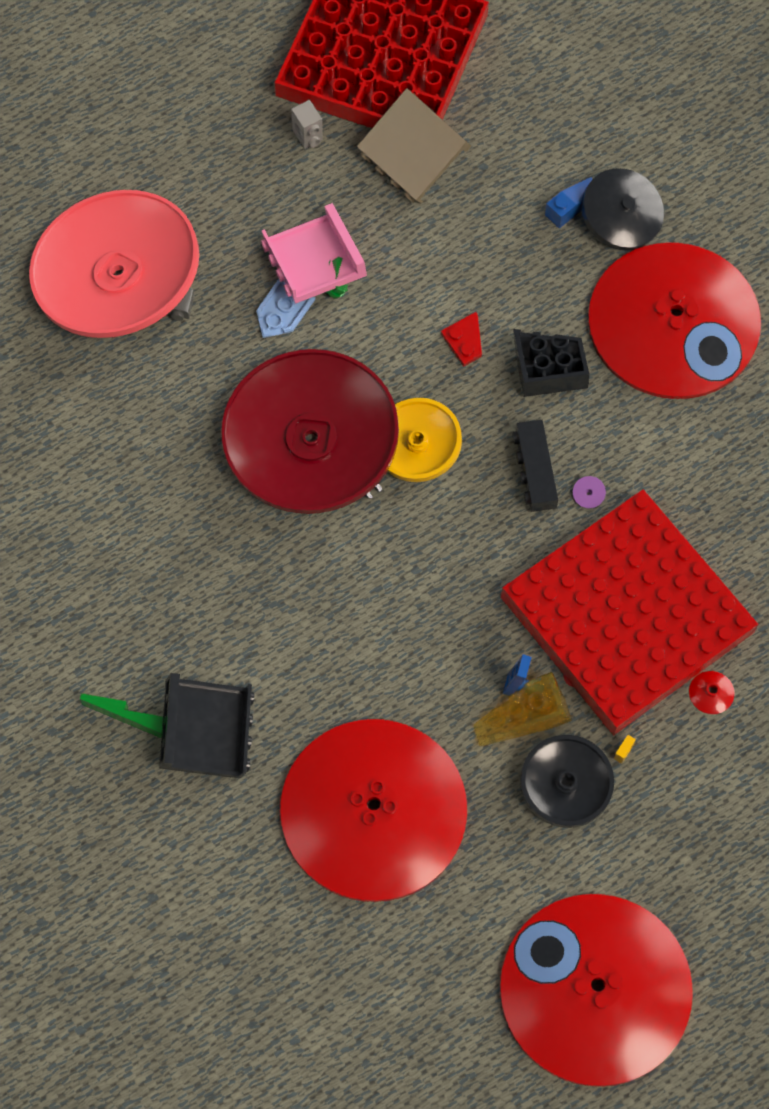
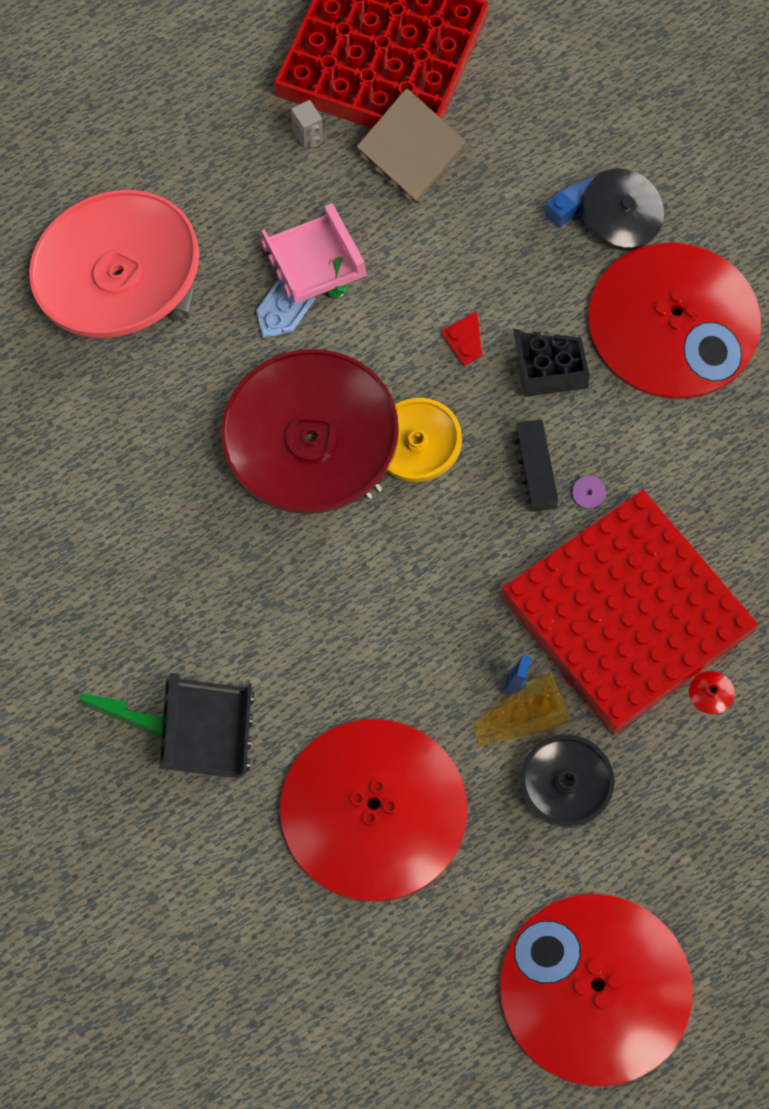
(624, 749): yellow tile -> none

